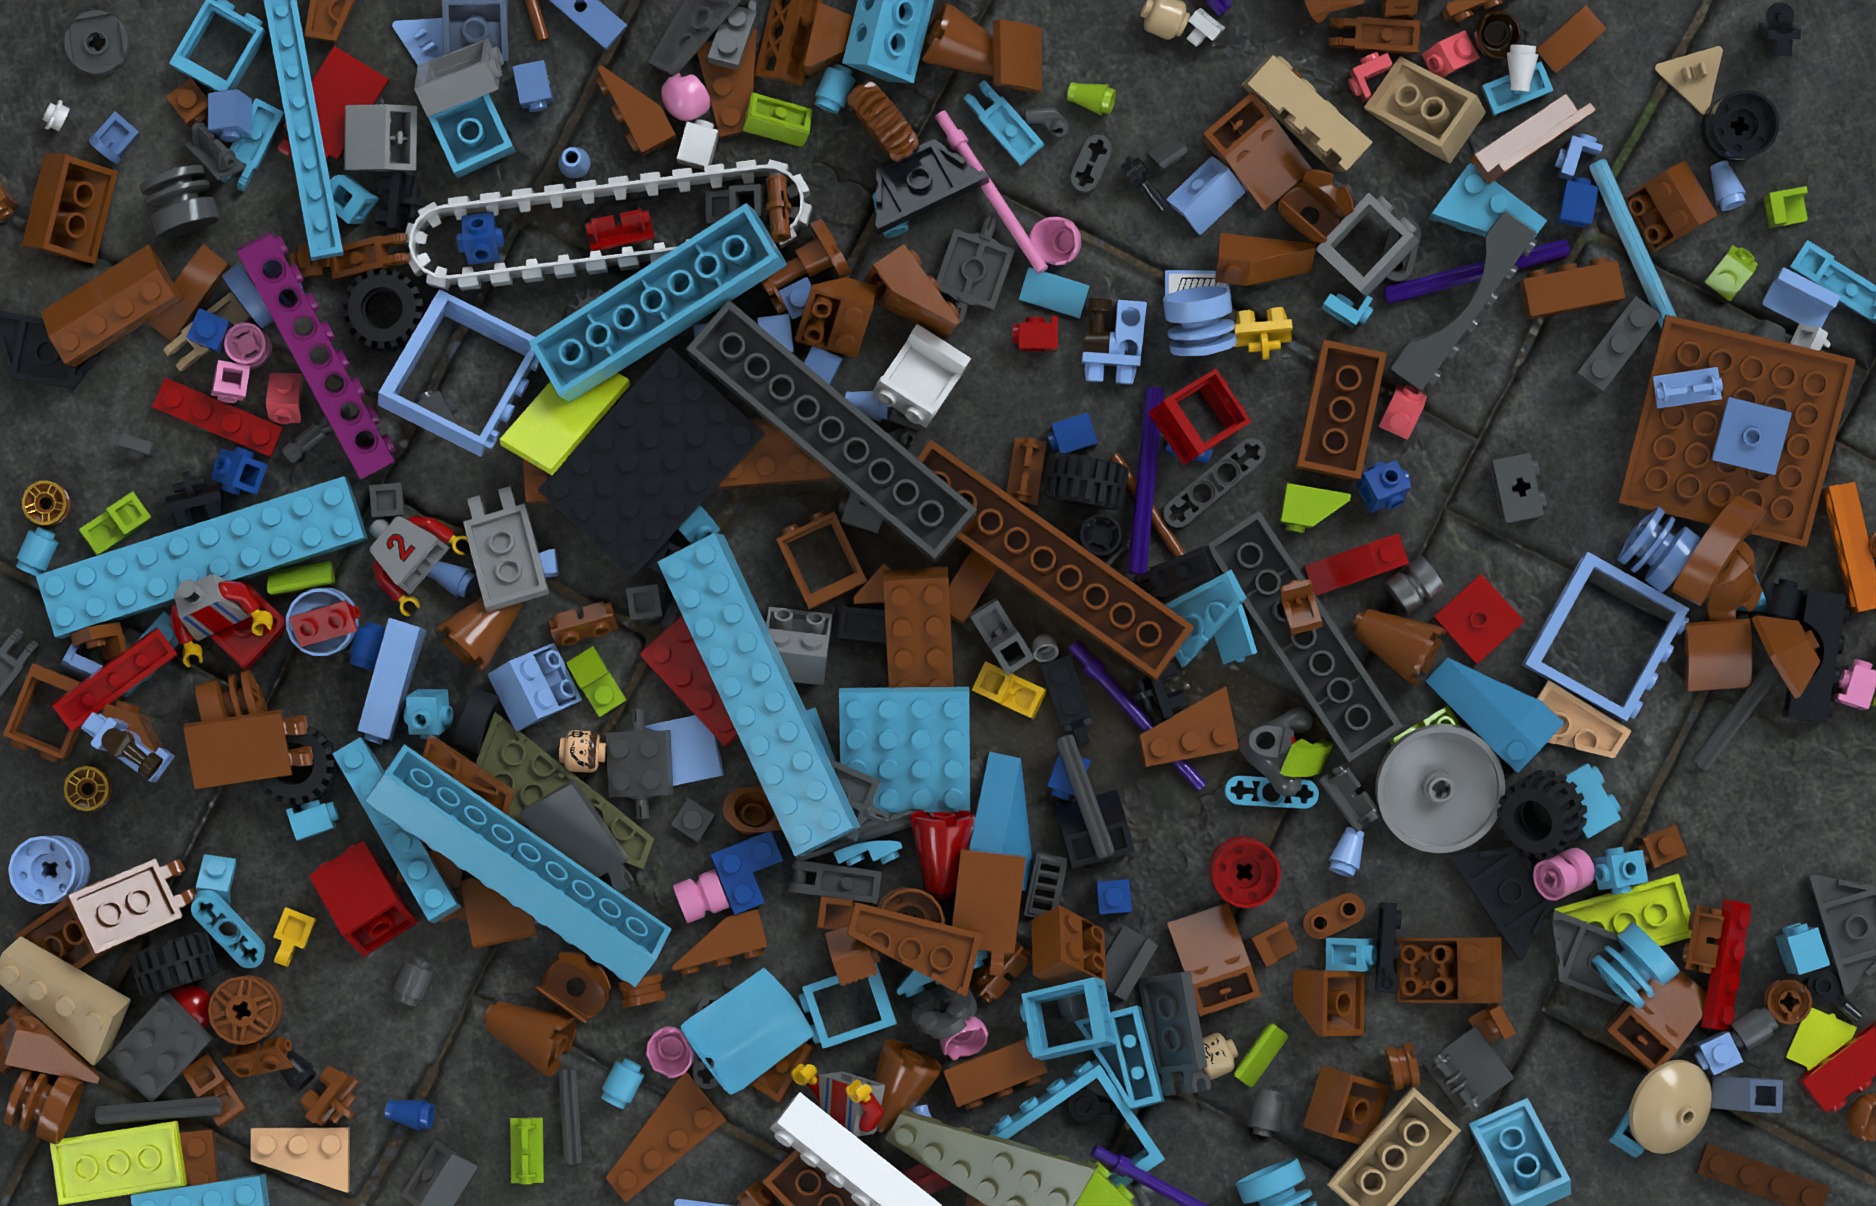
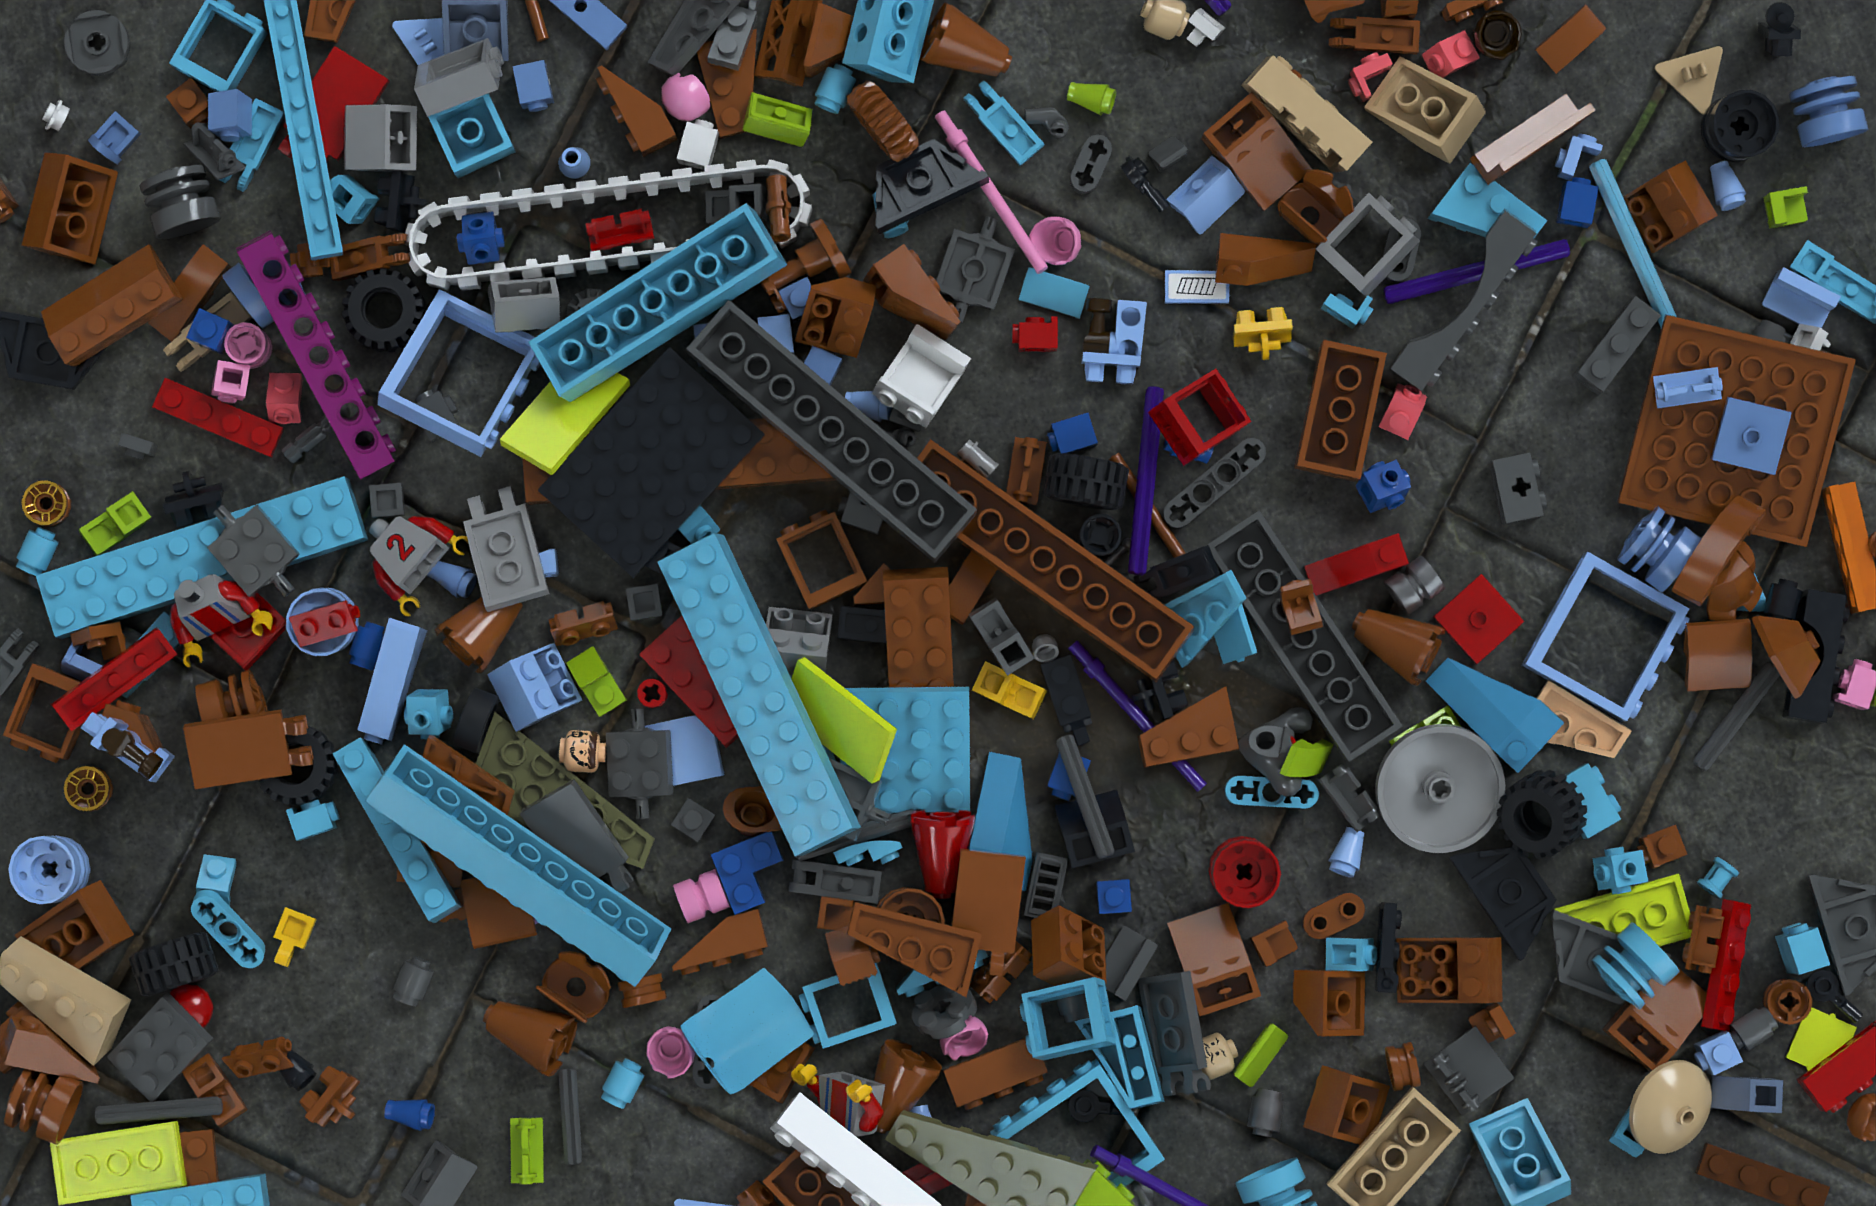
(128, 905): tile -> none
(238, 471): blue brick -> none
(253, 551): none -> dark grey plate
(263, 1002): dark orange wheel -> none
(300, 578): lime slope -> none
(306, 1152): light nougat wing -> none
(362, 899): red slope -> none
(524, 304): none -> light grey slope
(642, 696): none -> red bush
(671, 1132): dark orange wing -> none
(844, 721): none -> neon yellow tile
(977, 458): none -> light grey pin
(1017, 55): dark orange slope -> none
(1201, 327): light blue wheel -> none
(1308, 506): lime slope -> none
(1502, 99): medium azure plate -> none
(1521, 66): white cone -> none
(1563, 874): bright pink wheel -> none
(1571, 288): dark orange brick -> none
(1717, 877): none -> medium azure bush
(1732, 272): lime bracket -> none
(1828, 111): none -> medium blue wheel

